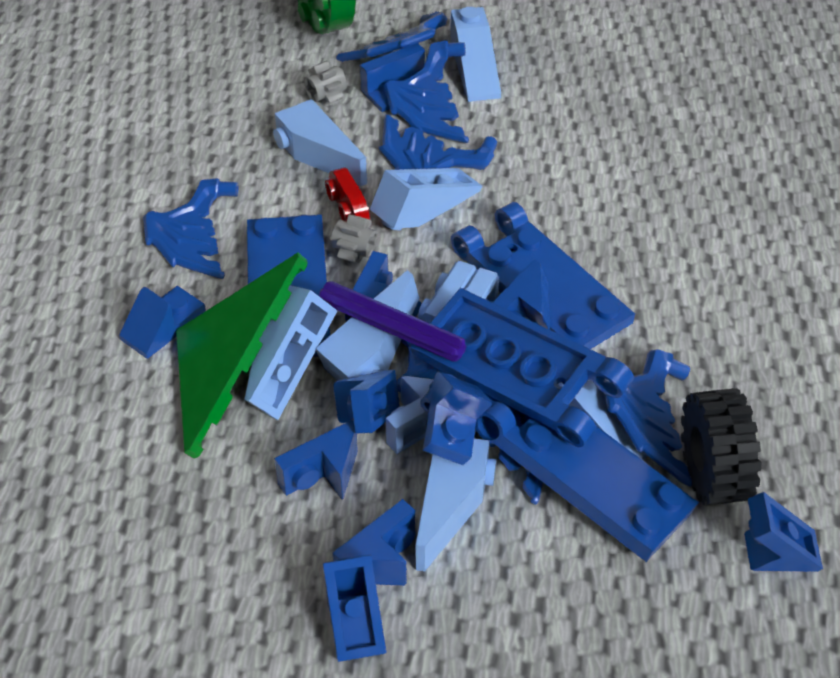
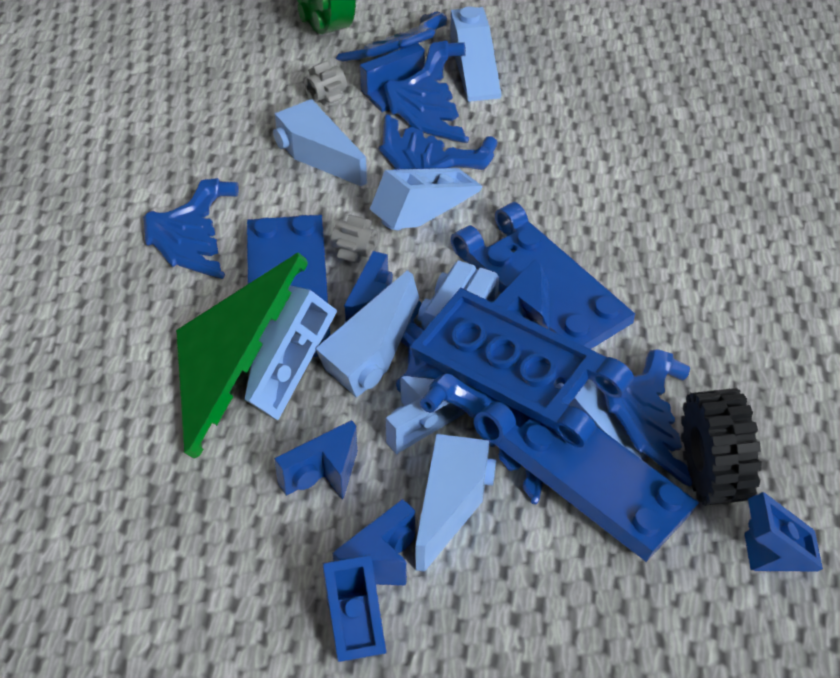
(156, 318): blue slope -> none
(347, 194): red plate -> none
(366, 400): blue slope -> none
(393, 321): dark purple axle -> none
(453, 418): blue slope -> none

